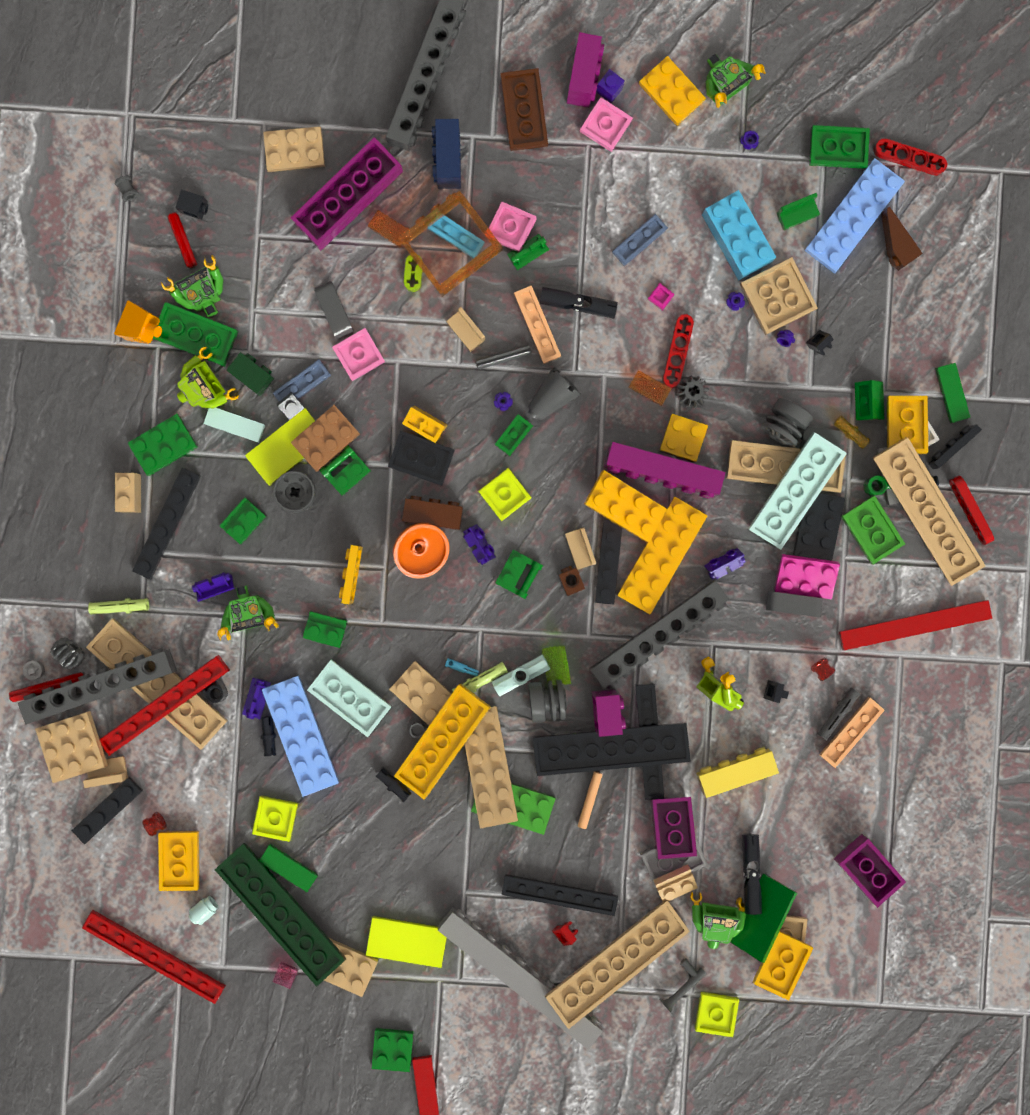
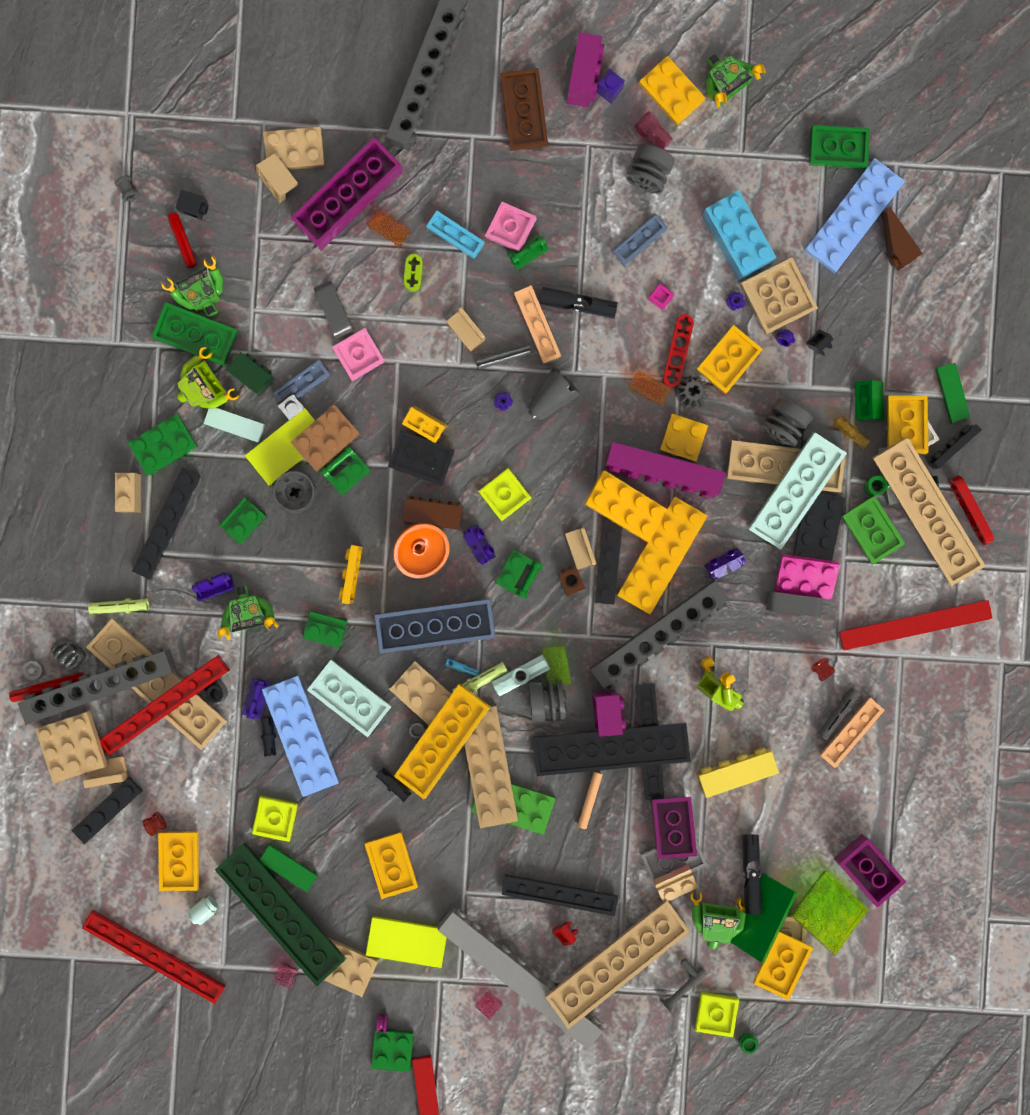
(137, 324): light orange torso -> none
(276, 177): none -> tan panel
(382, 1022): none -> magenta bush
(391, 865): none -> yellow plate
(435, 626): none -> sand blue brick
(436, 213): clear orange window -> none
(446, 153): dark blue brick -> none
(488, 1004): none -> clear pink plate
(513, 435): green plate -> none
(606, 124): bright pink plate -> none
(649, 127): none -> clear pink piece
(650, 168): none -> dark grey wheel
(729, 359): none -> yellow plate
(748, 1043): none -> green plate
(749, 135): dark purple plate -> none
(774, 691): black tile -> none
(798, 212): green panel -> none
(829, 912): none -> clear neon green plate
(909, 160): red beam -> none

